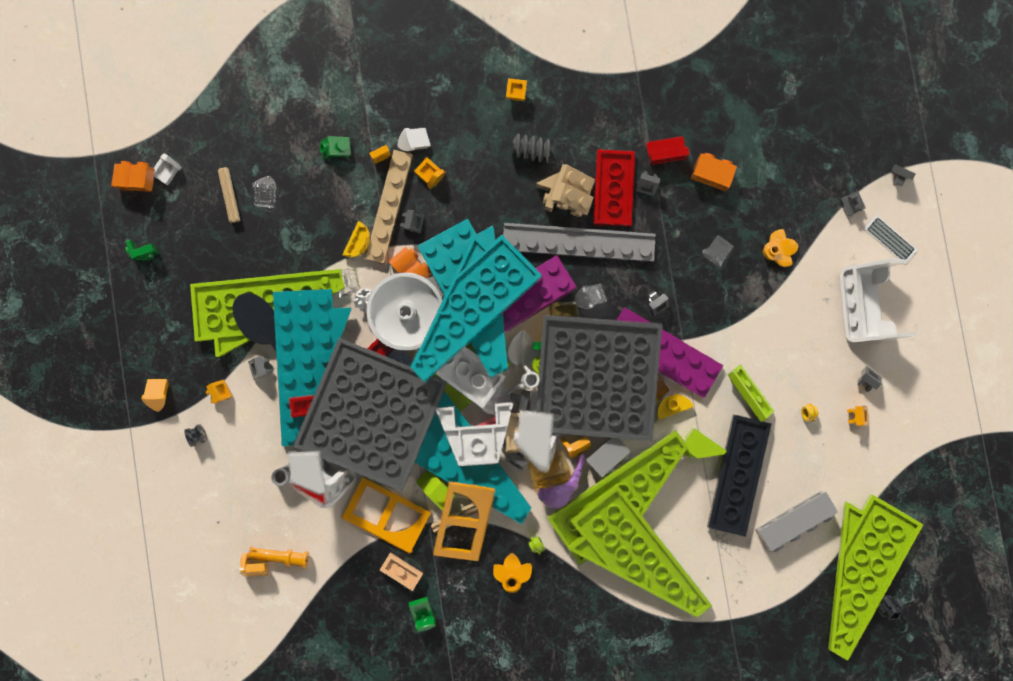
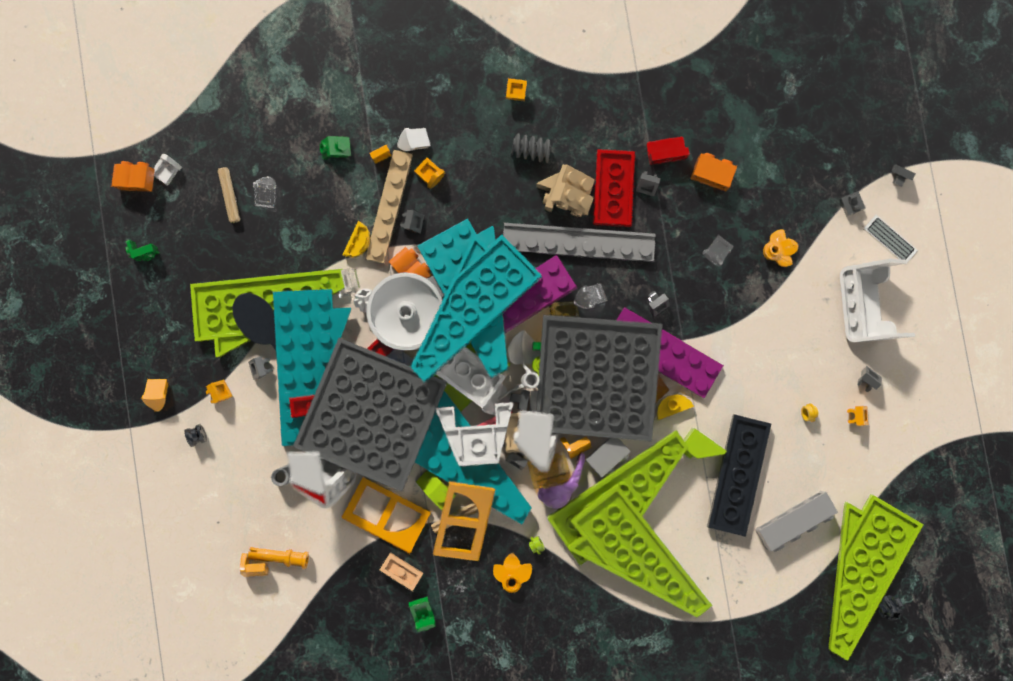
(750, 393): lime plate -> none

